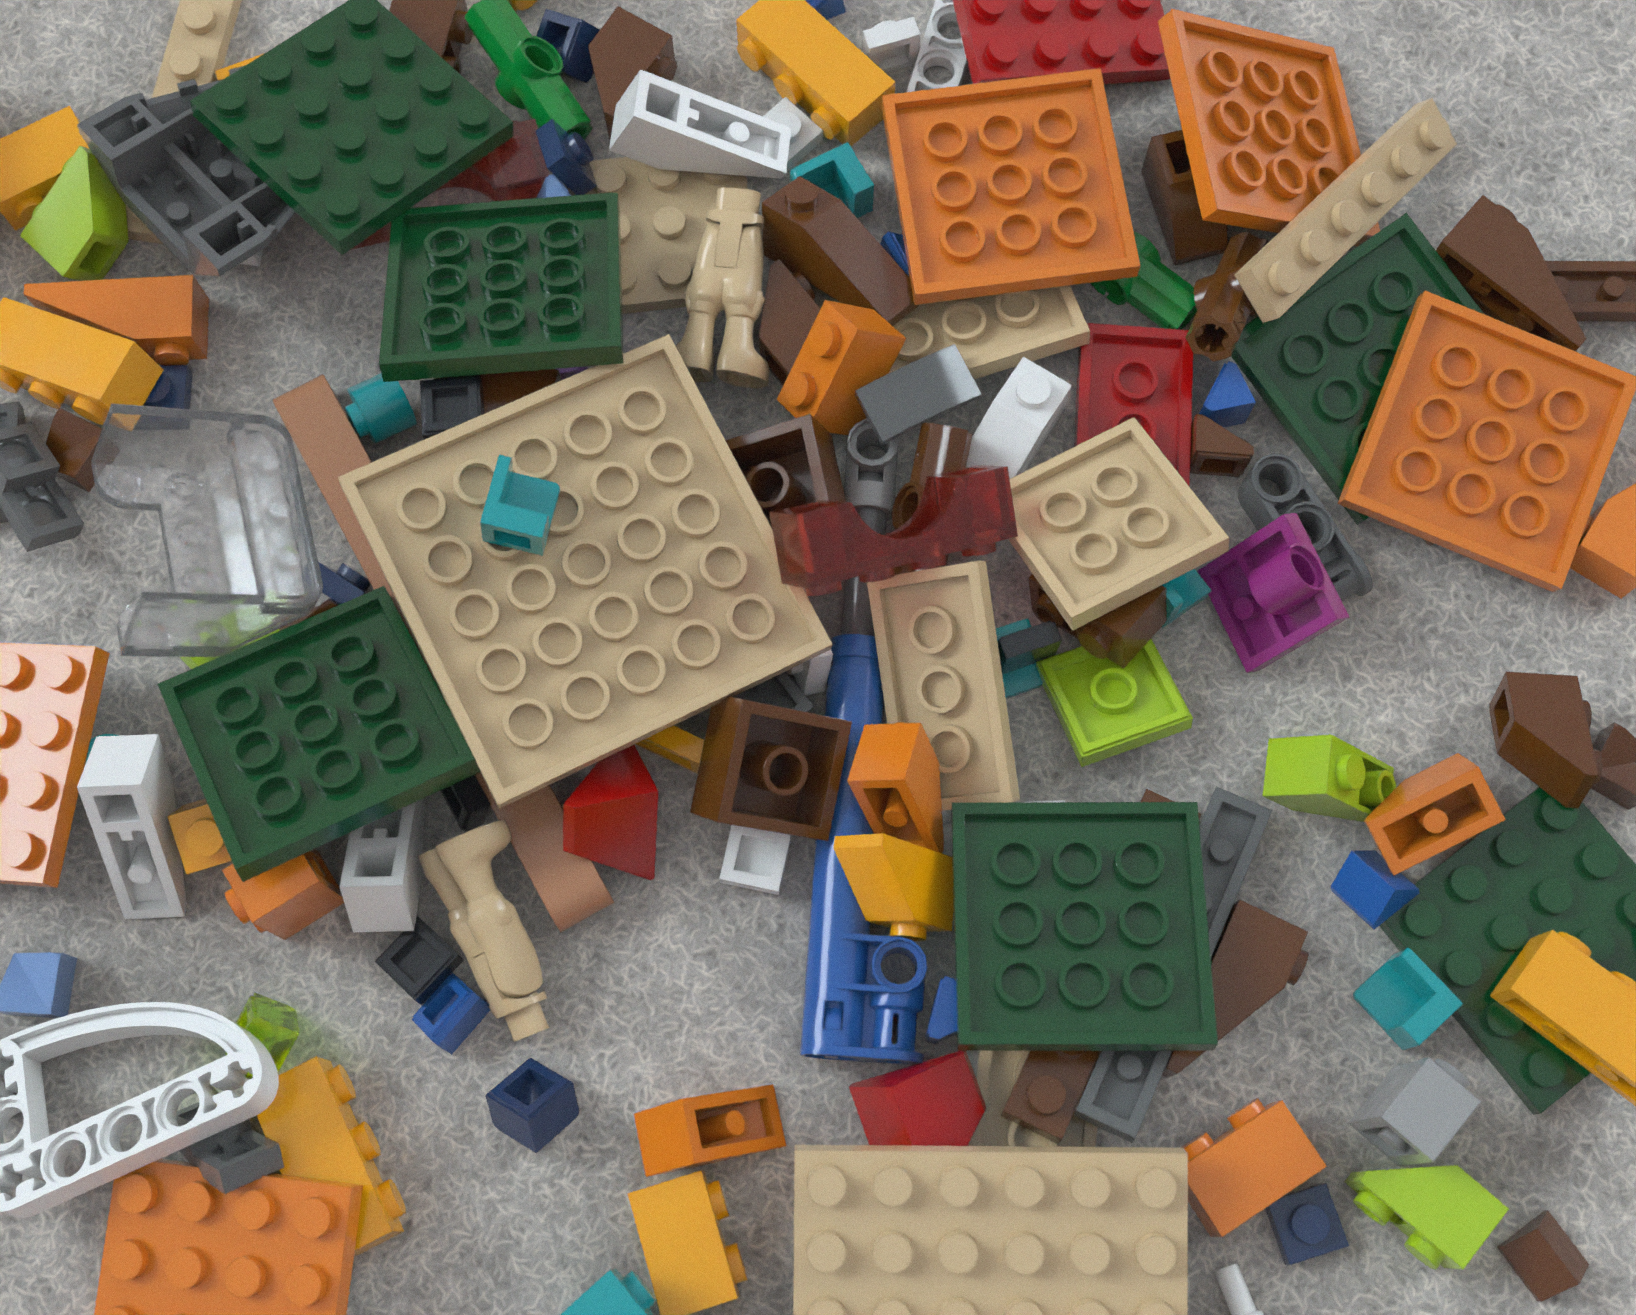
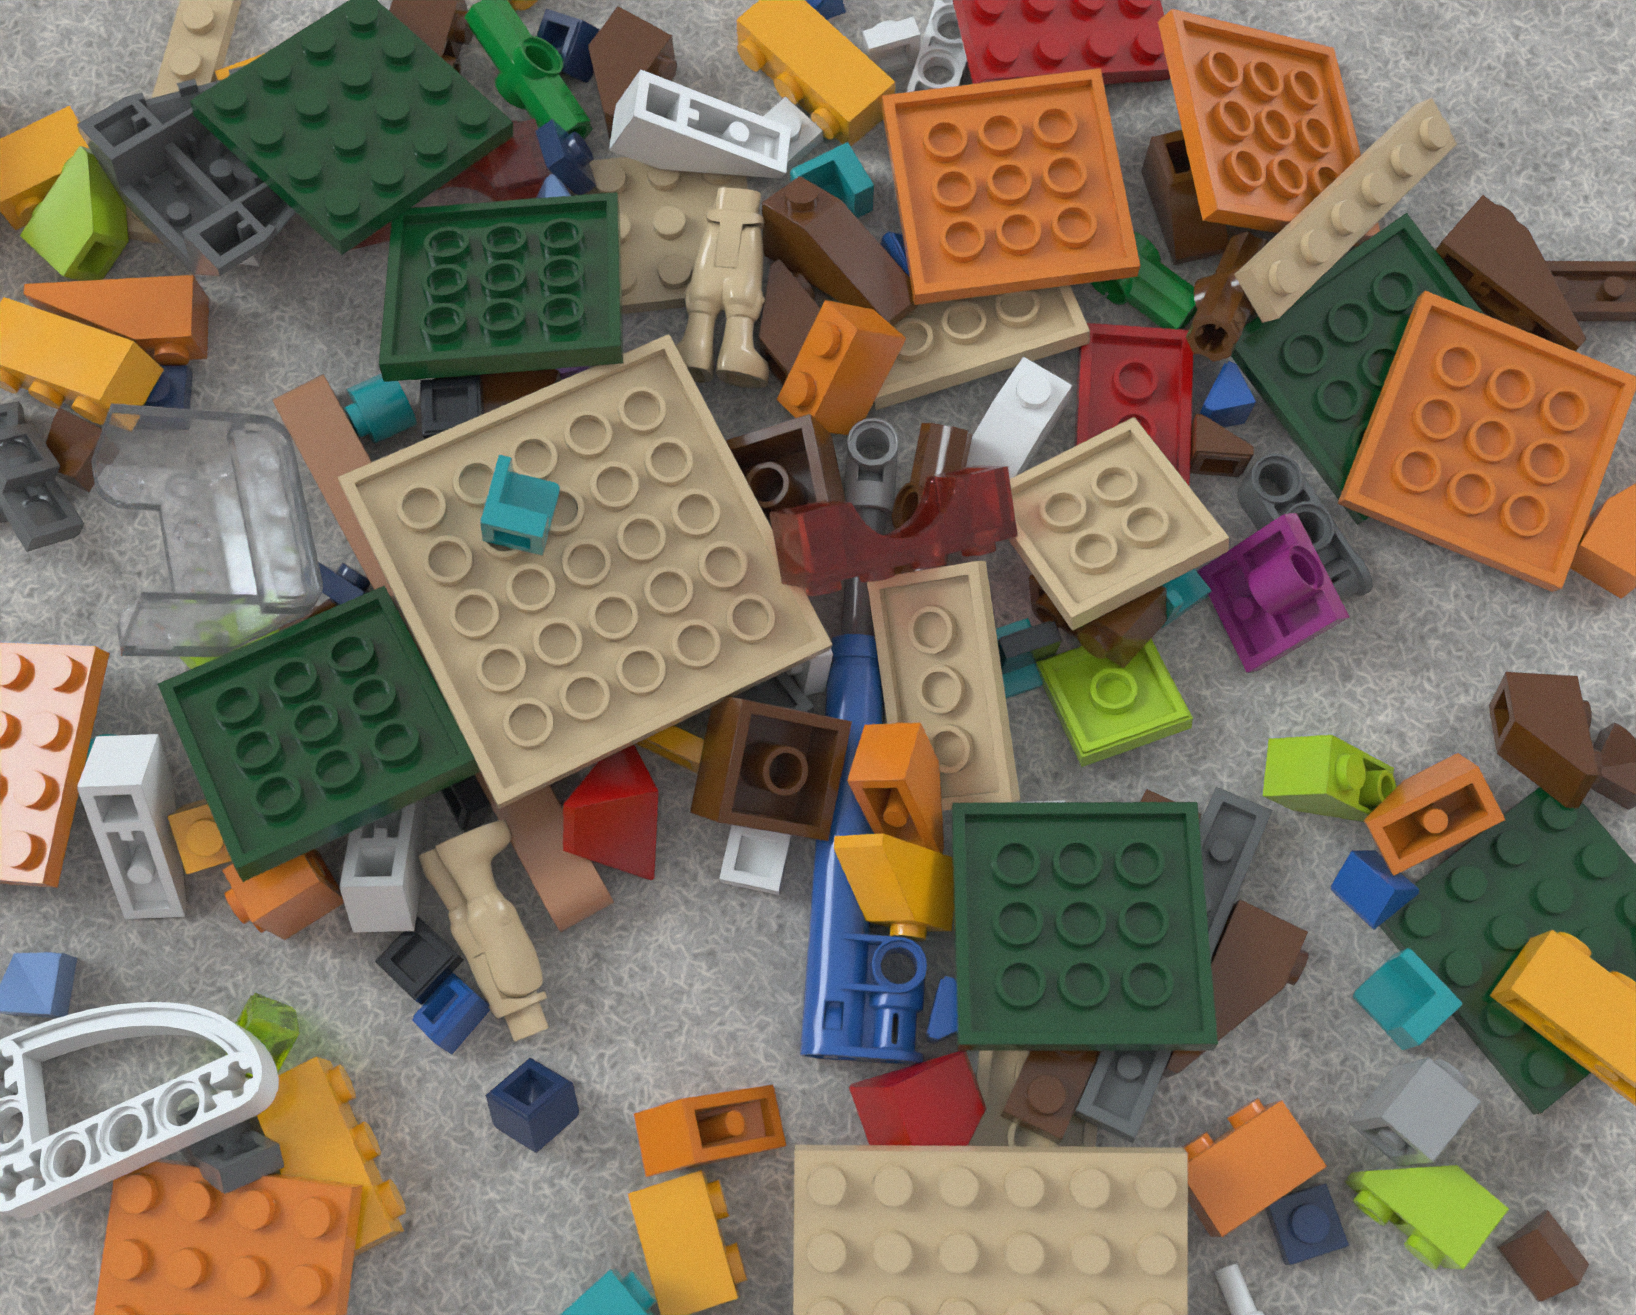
(917, 393): dark grey slope -> none

